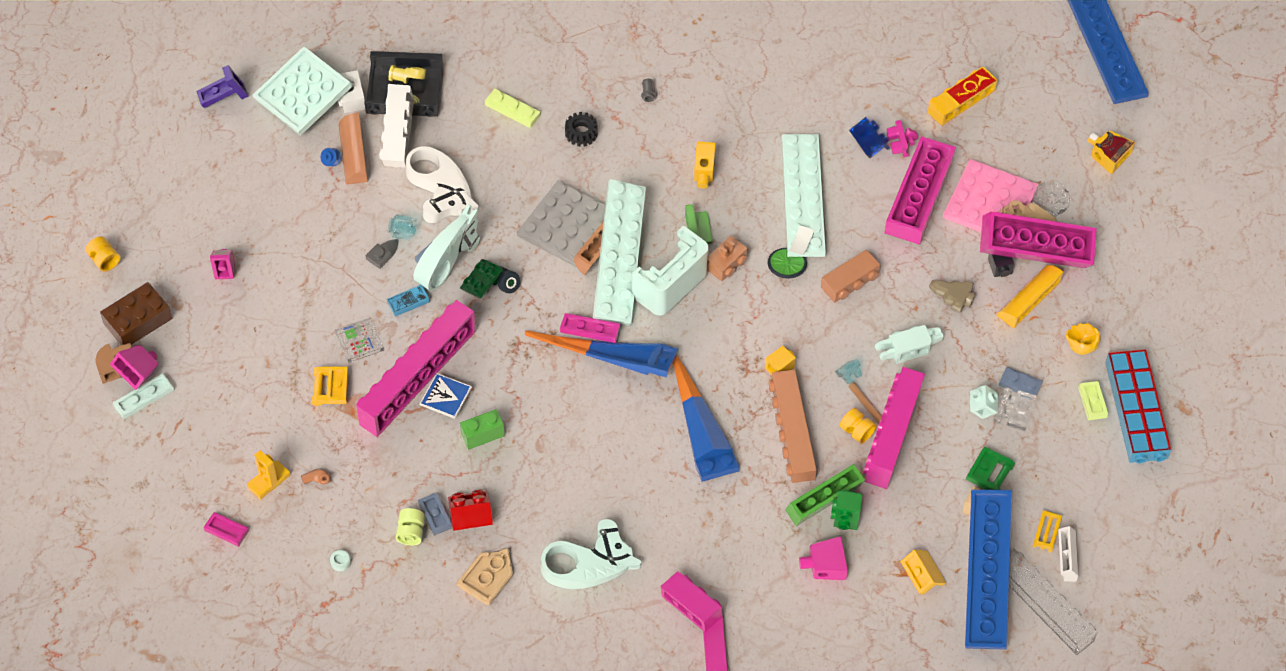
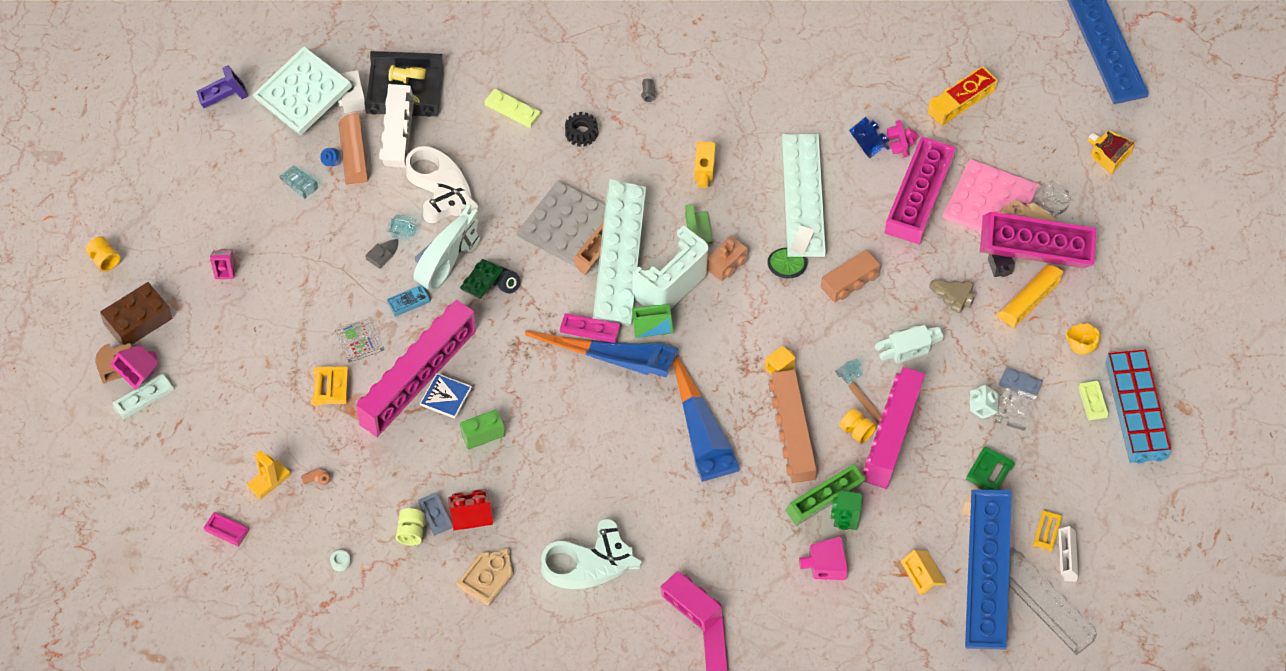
(311, 184): none -> clear light blue slope
(652, 320): none -> bright green brick

